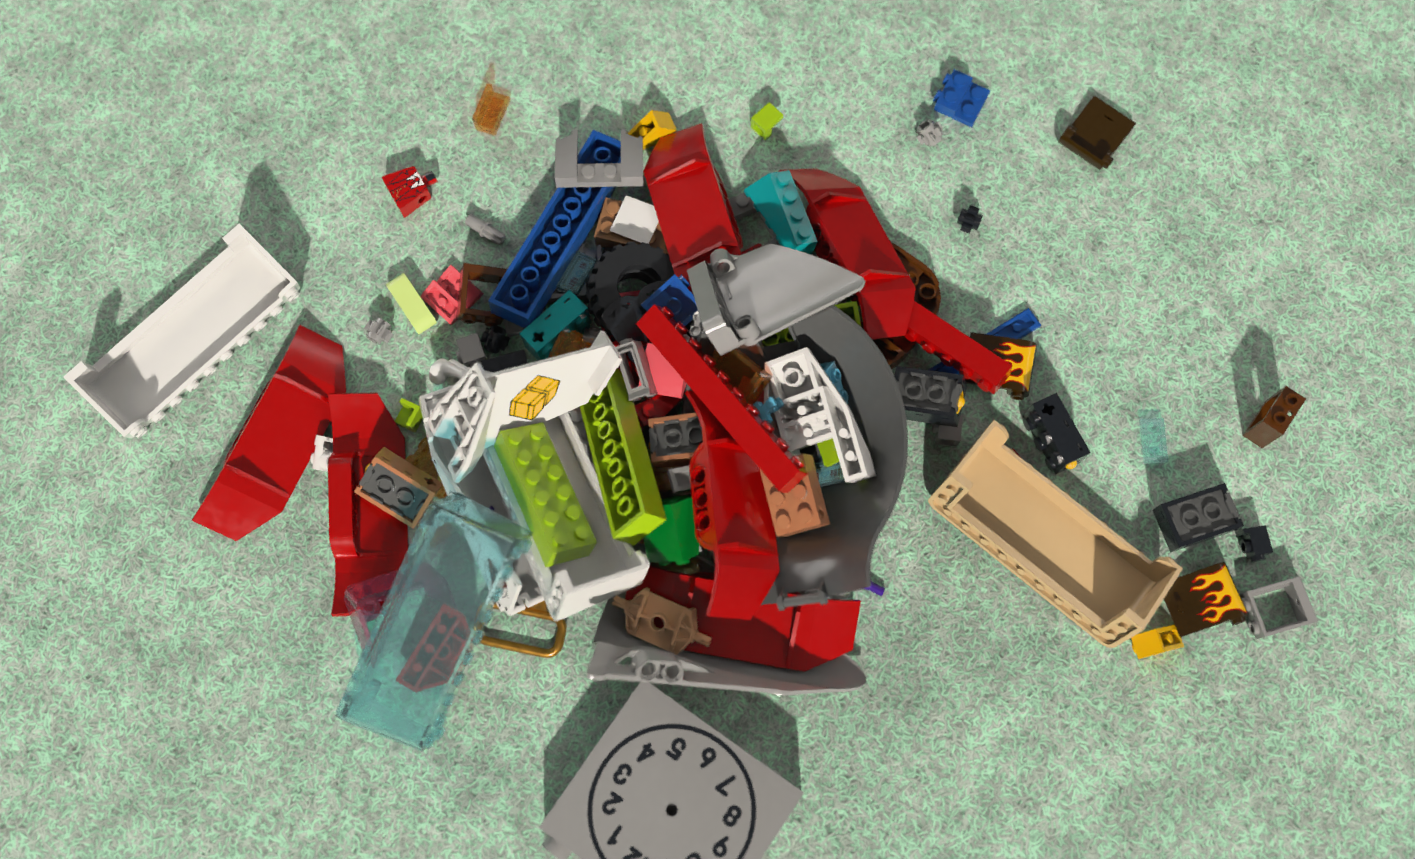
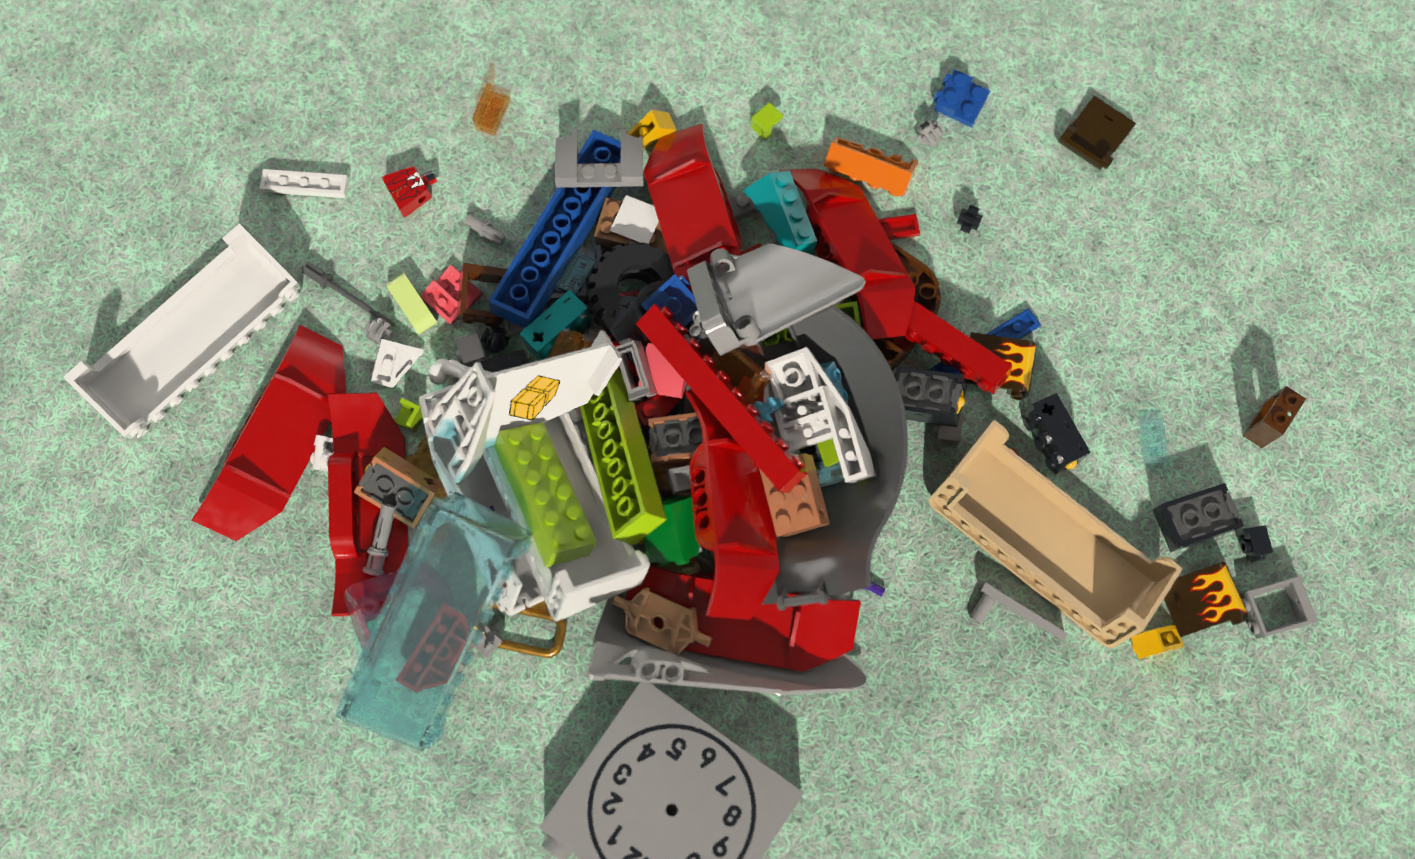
(304, 183): none -> white plate
(326, 280): none -> dark grey piece
(378, 550): none -> light grey pin
(393, 362): none -> white wing
(489, 642): none -> light grey tile
(870, 166): none -> orange wedge
(901, 226): none -> red tile
(991, 595): none -> light grey piece

